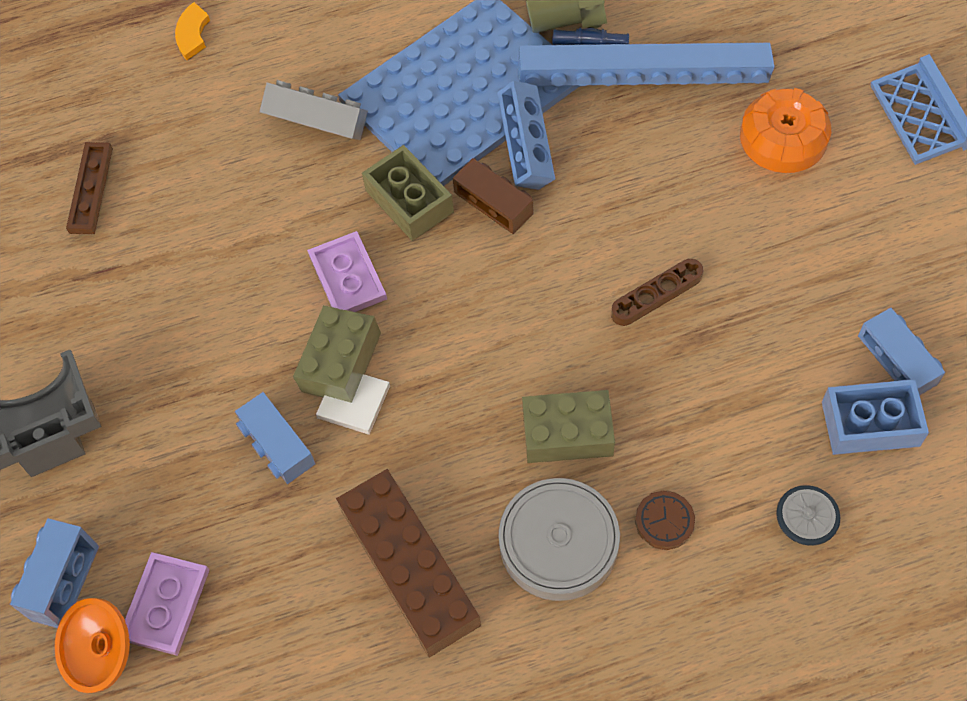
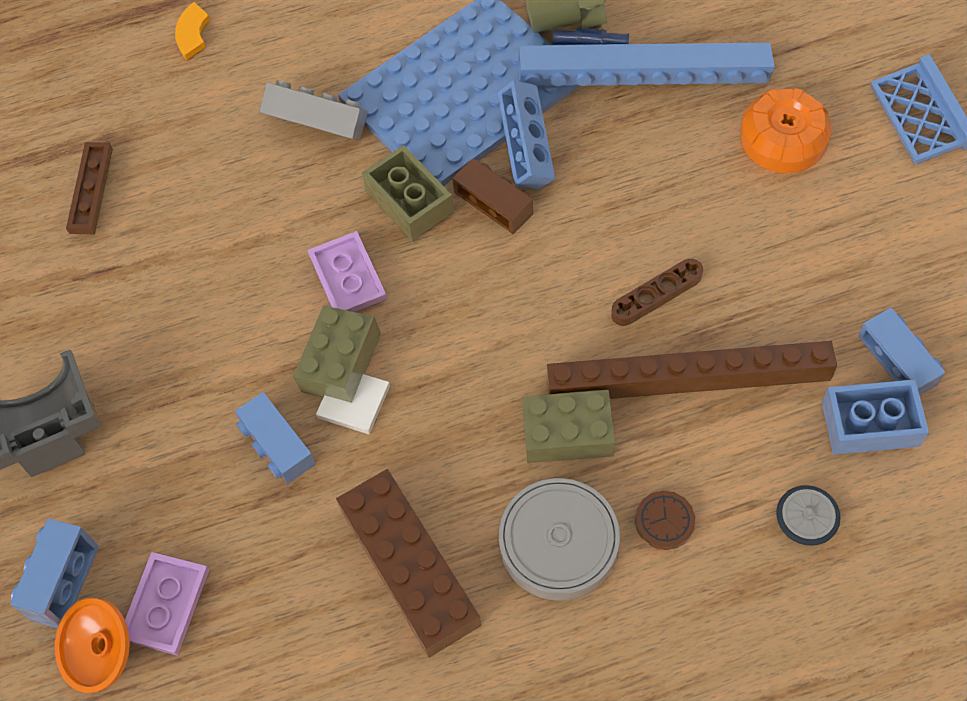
(696, 370): none -> reddish brown brick

